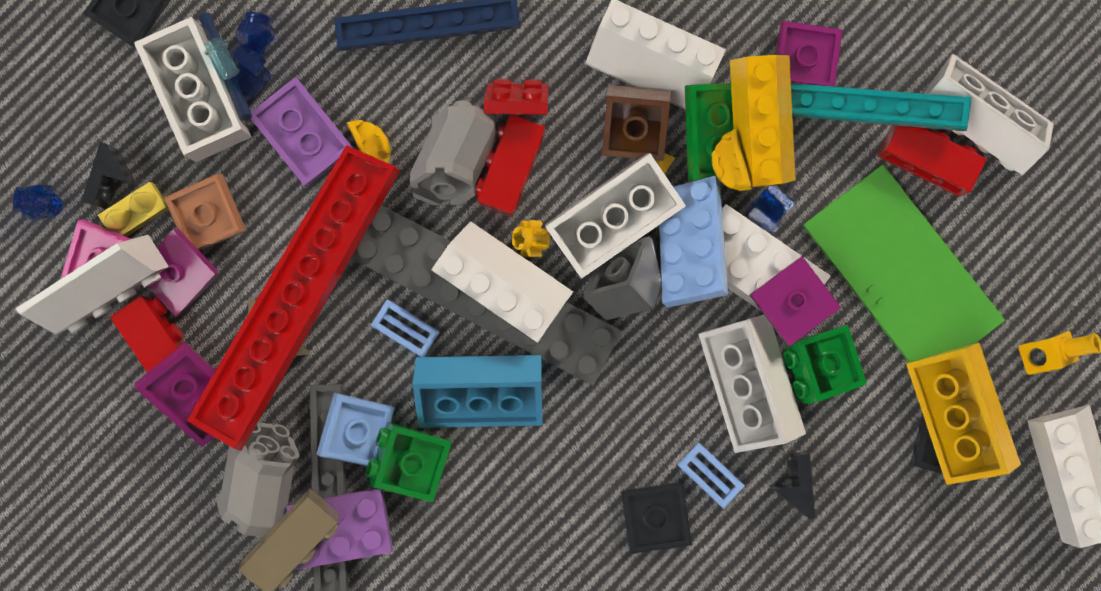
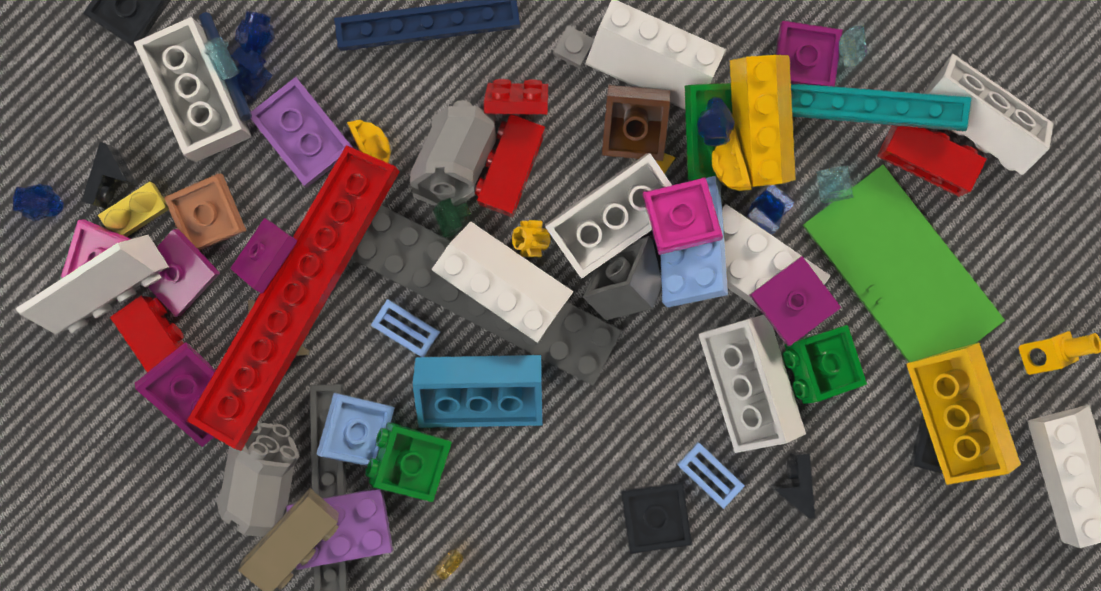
(263, 255): none -> magenta plate
(448, 564): none -> clear yellow tile
(450, 217): none -> clear green tile
(573, 47): none -> light grey plate
(682, 216): none -> dark pink plate
(716, 123): none -> clear blue rock
(835, 184): none -> clear light blue plate
(853, 46): none -> clear light blue plate

